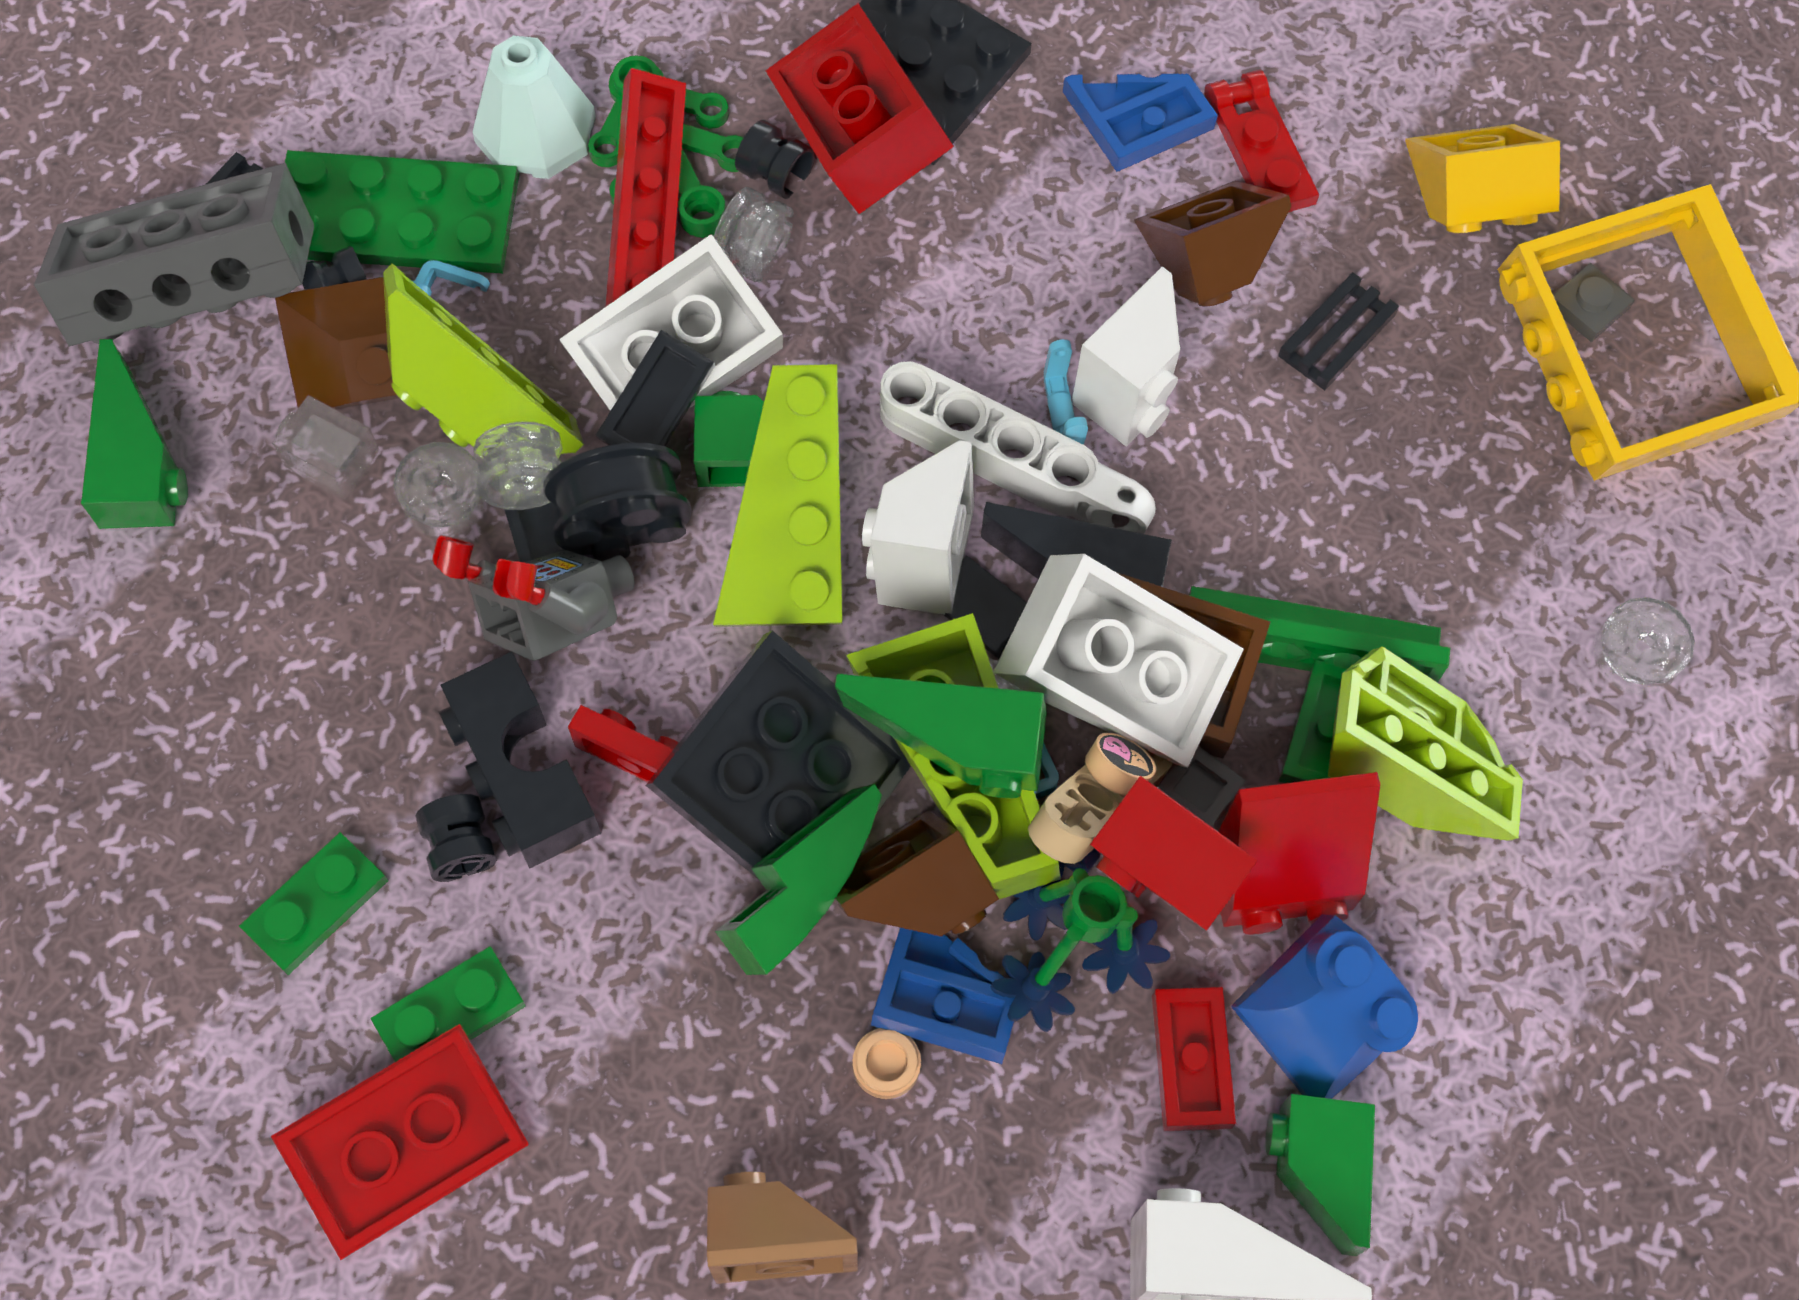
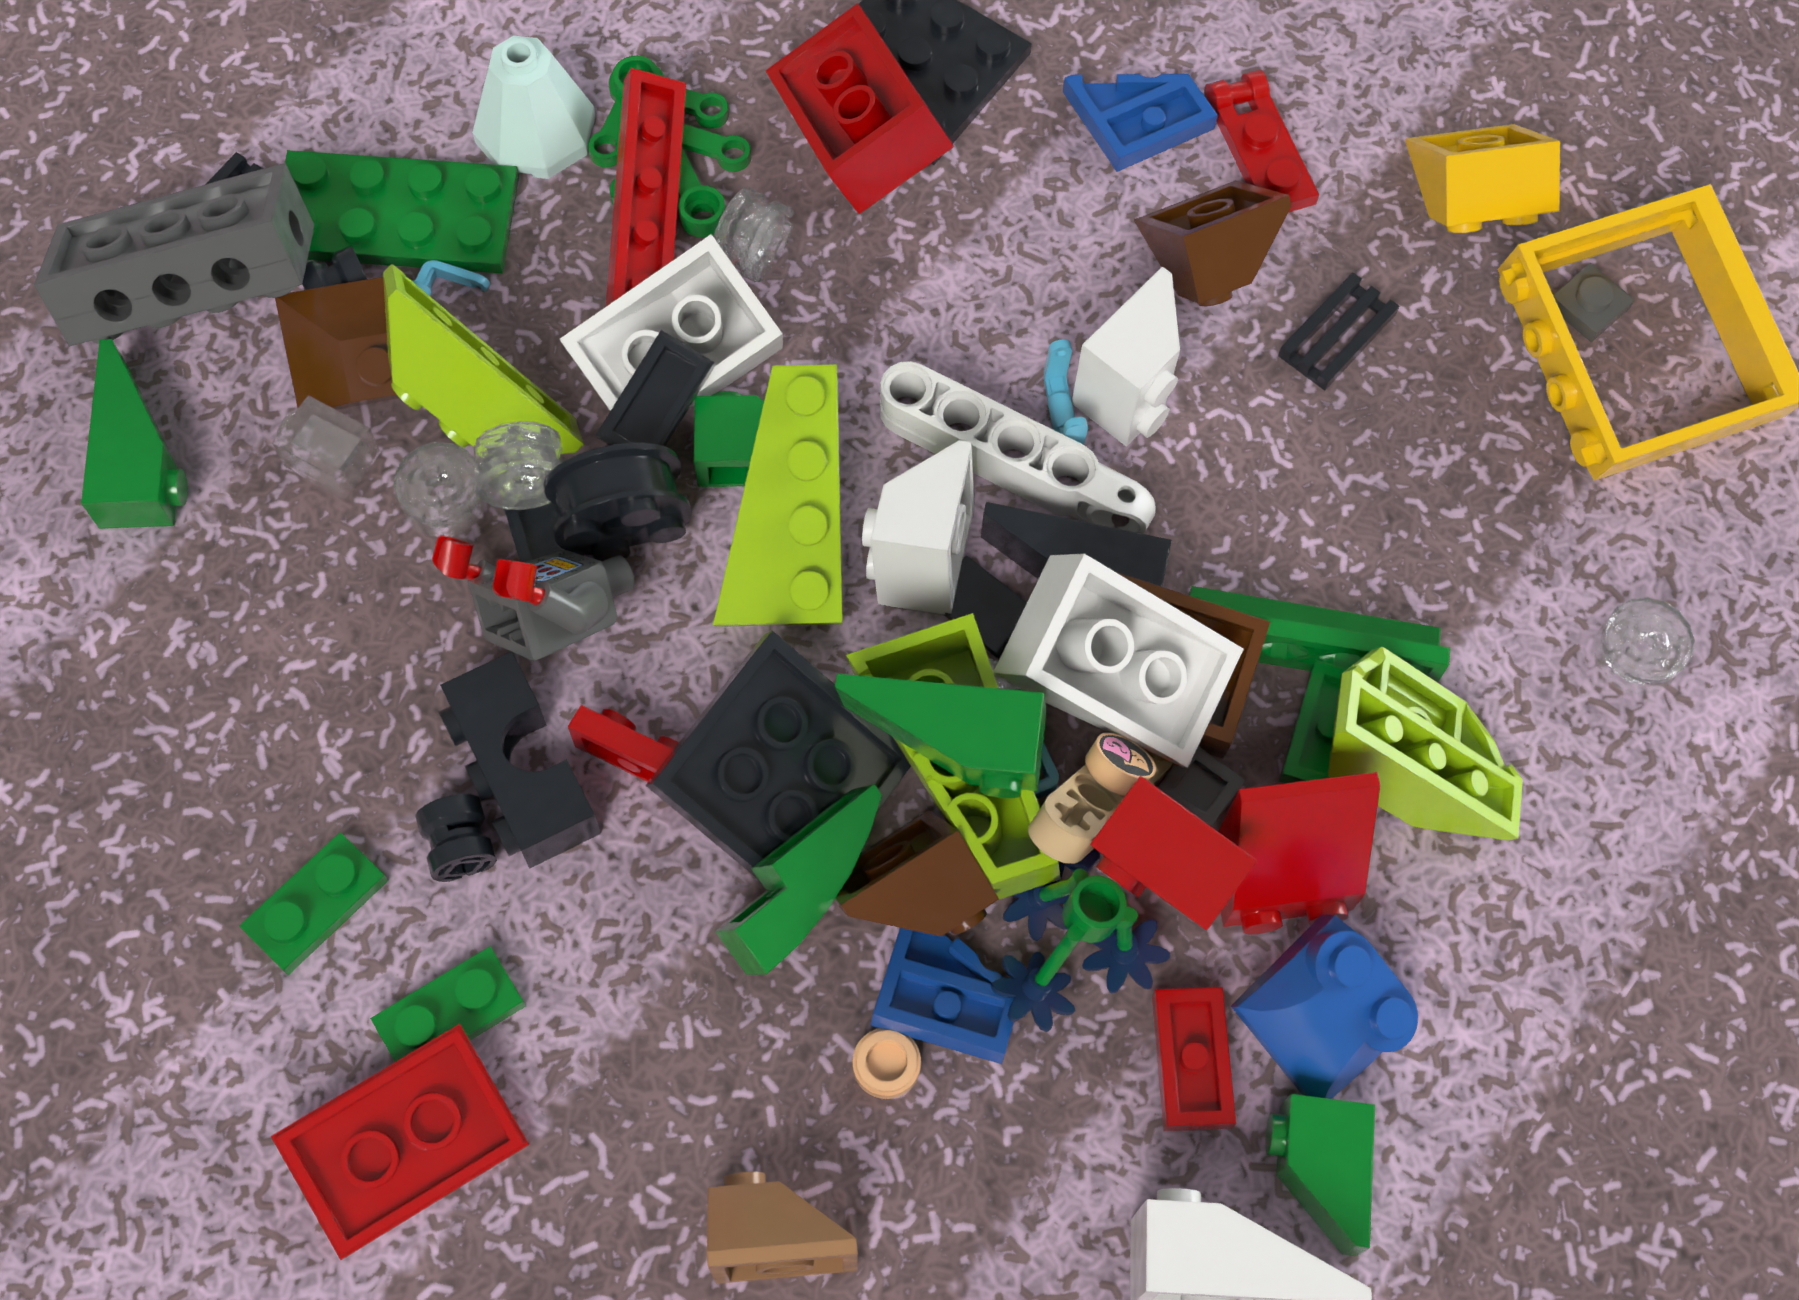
(771, 157): black wheel -> none

